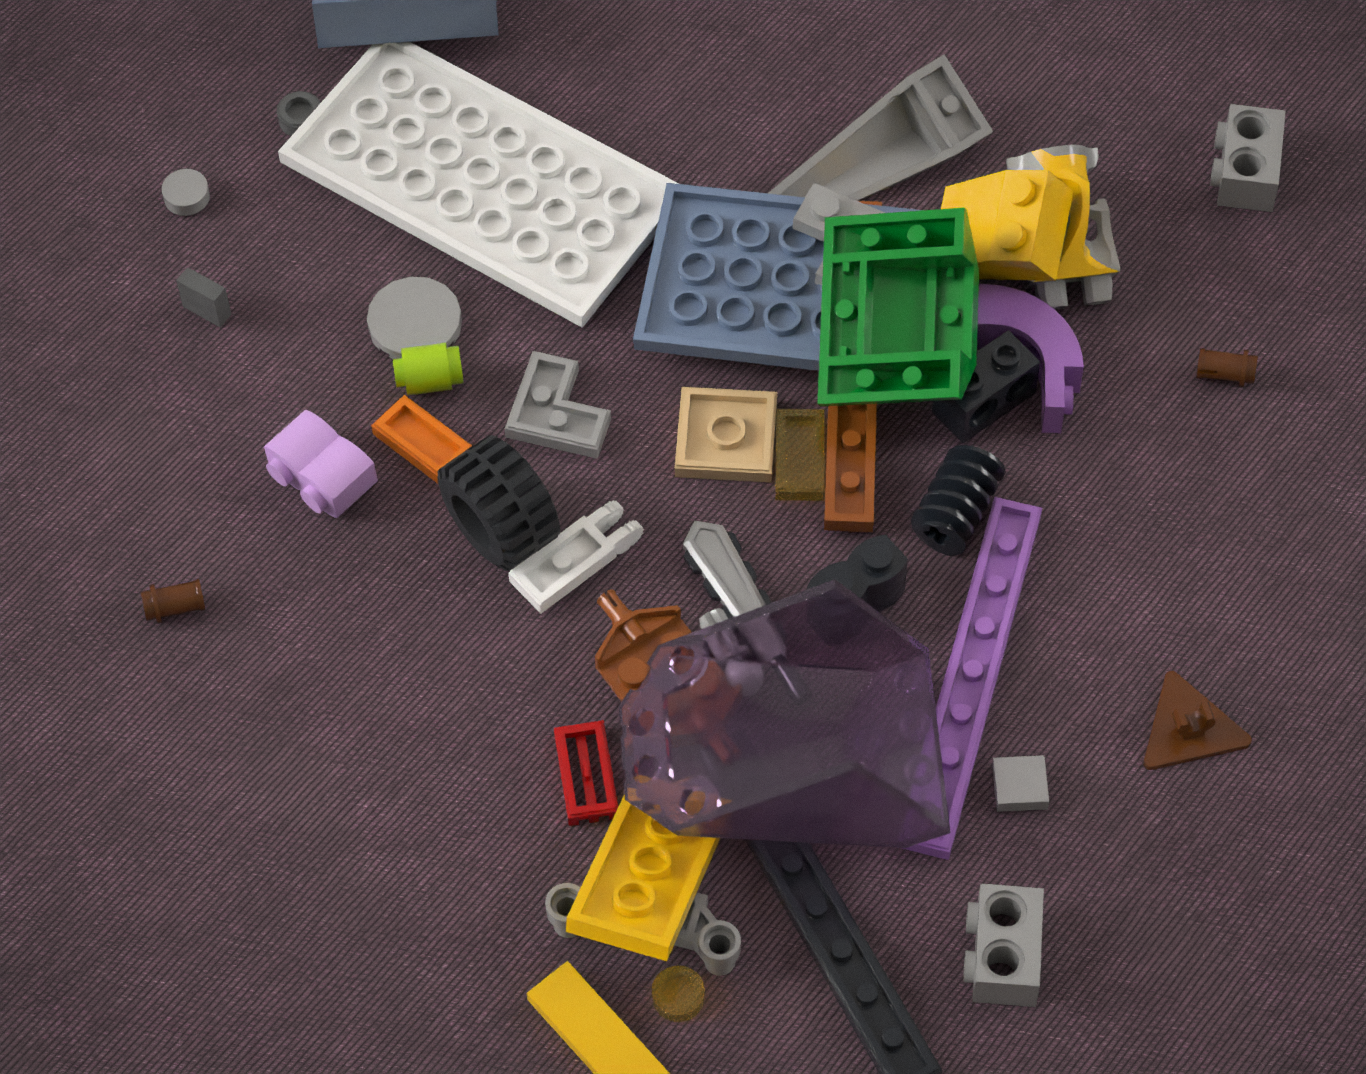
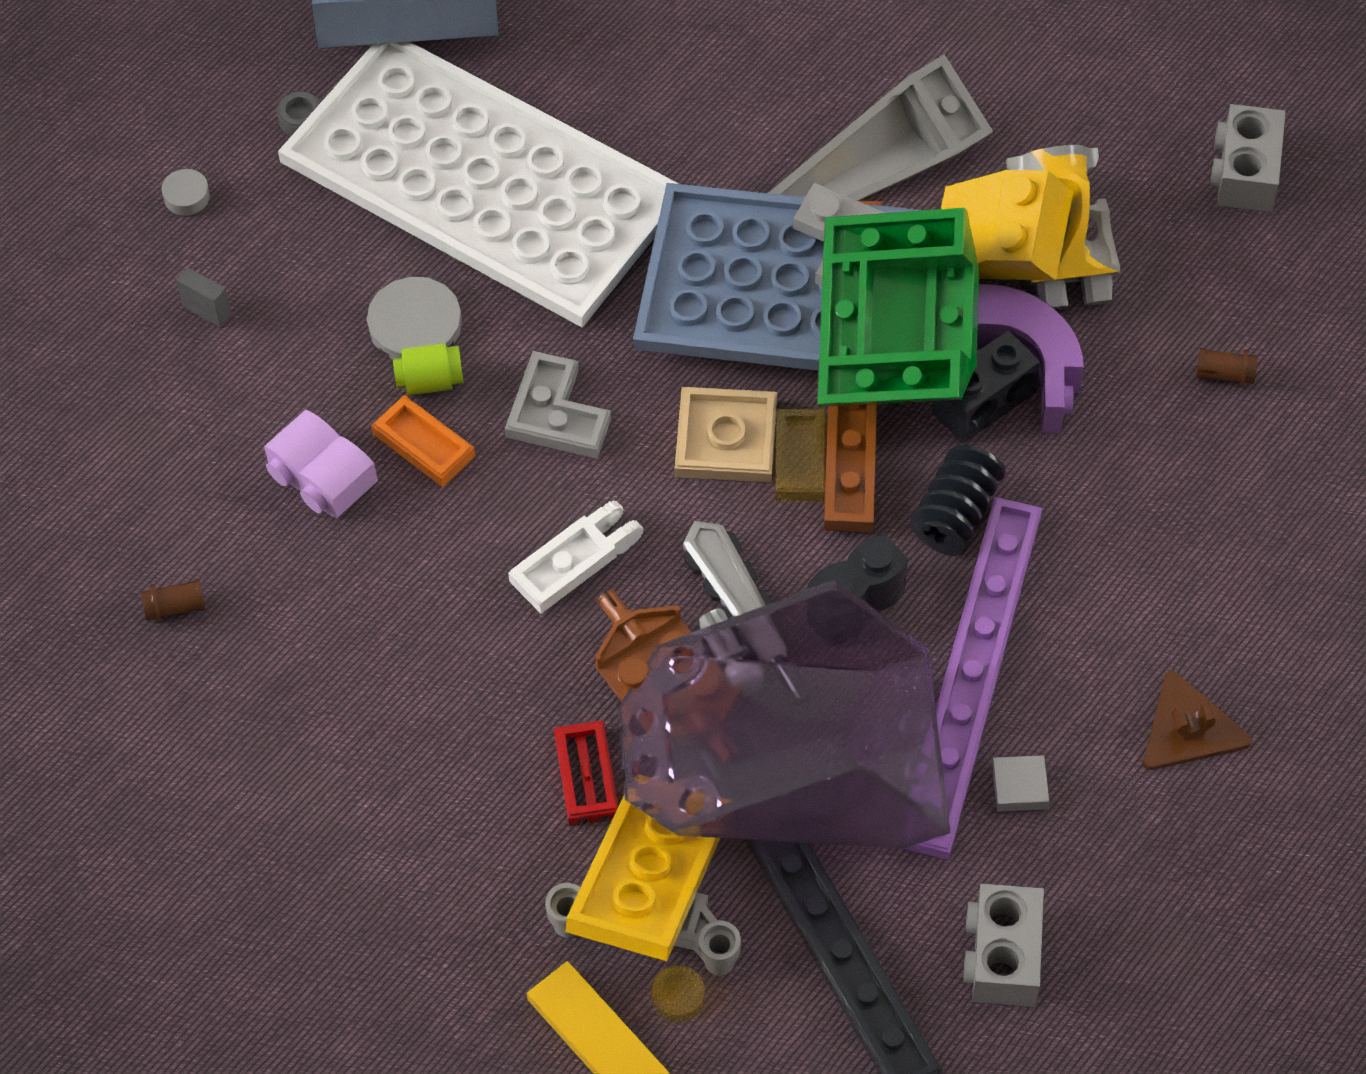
(499, 502): black tyre -> none

